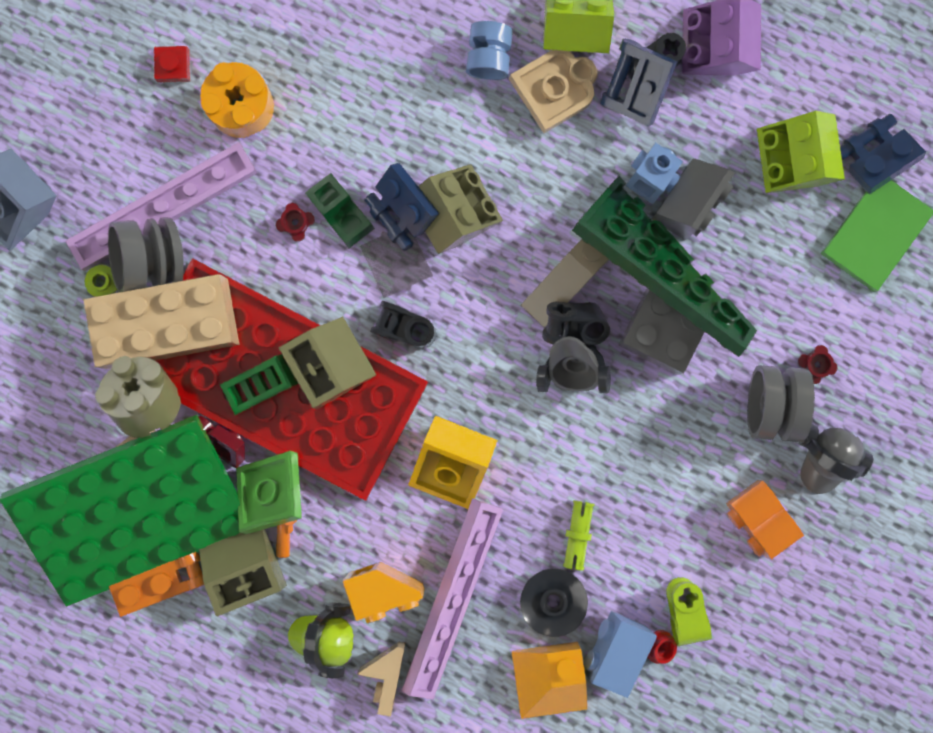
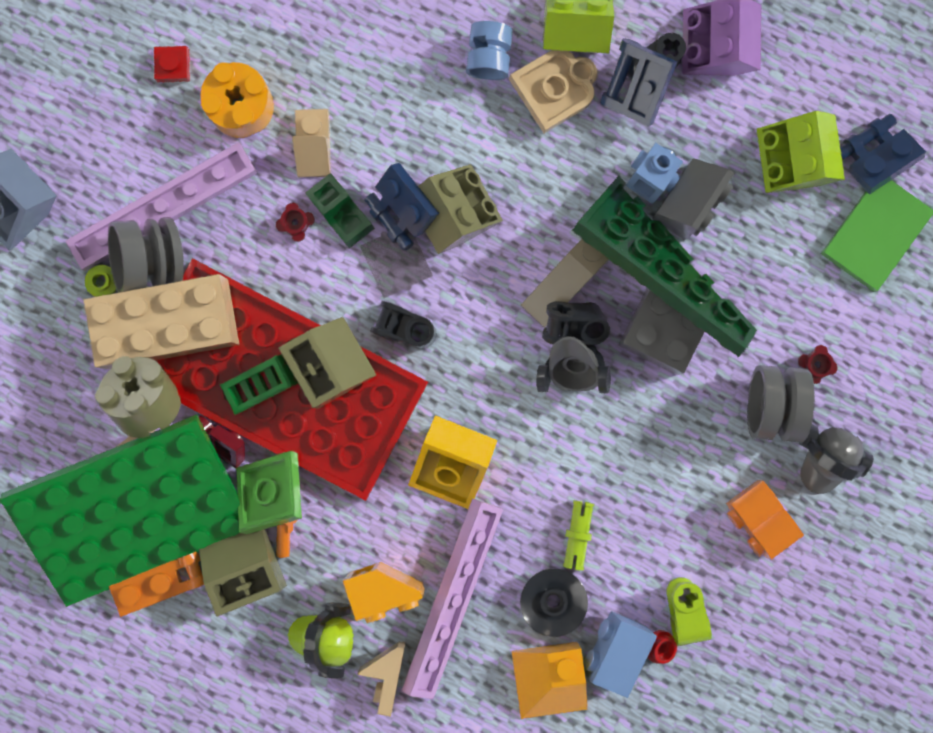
(312, 143): none -> tan slope

